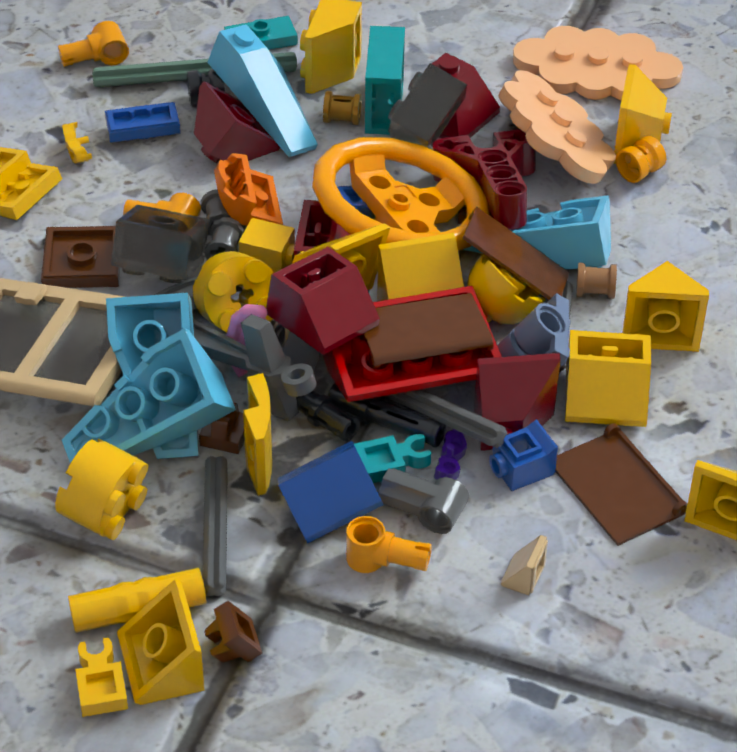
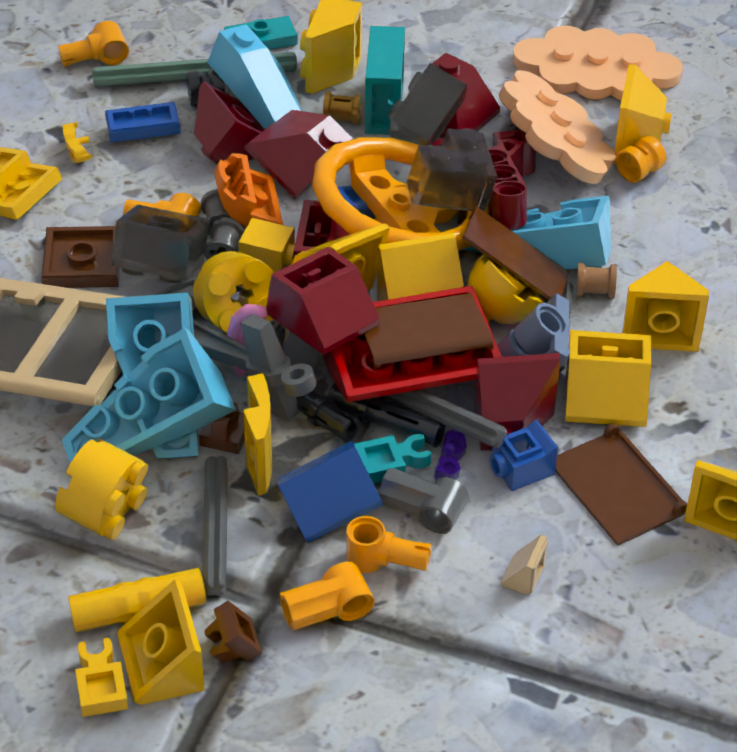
(294, 145): none -> dark red slope
(338, 593): none -> light orange piece
(453, 174): none -> clear smoke brick

